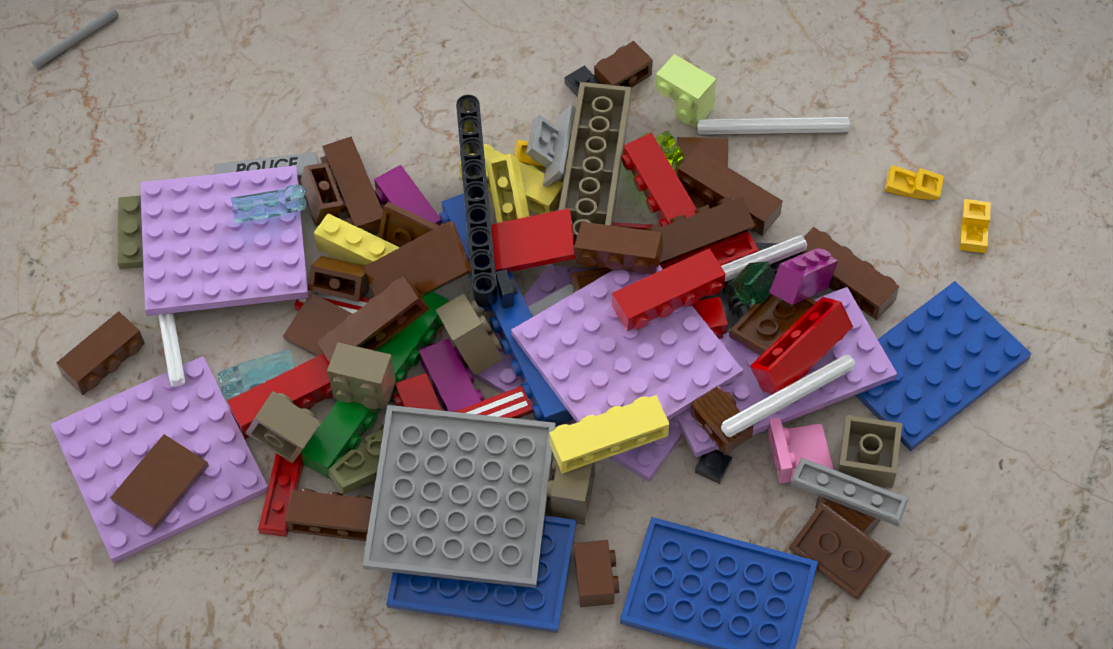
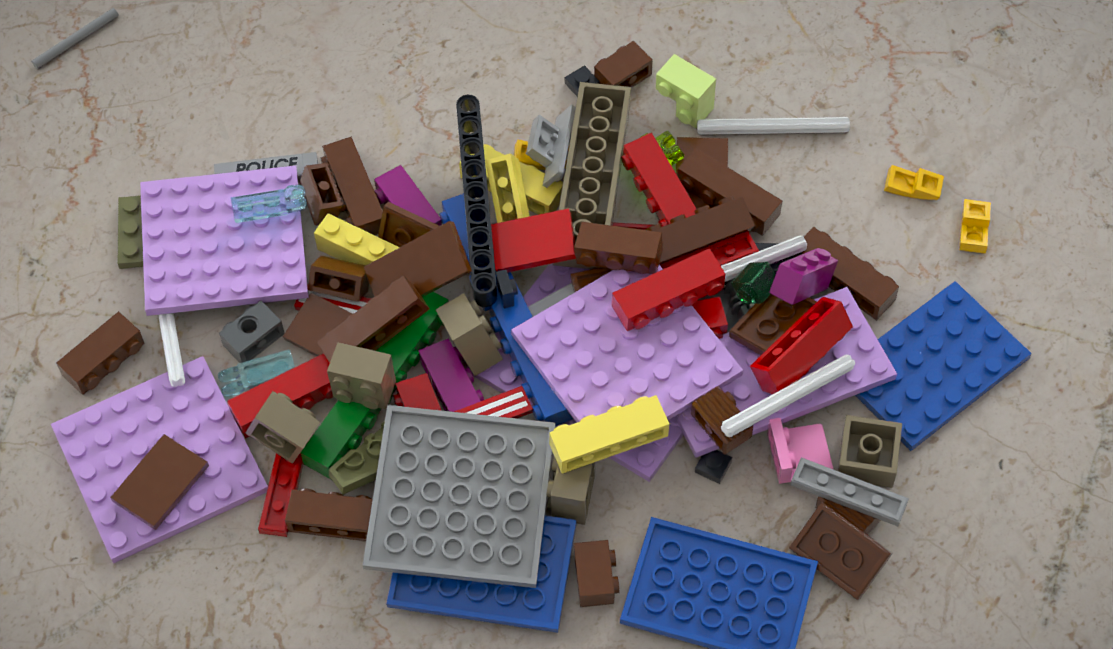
(248, 345): none -> dark grey brick

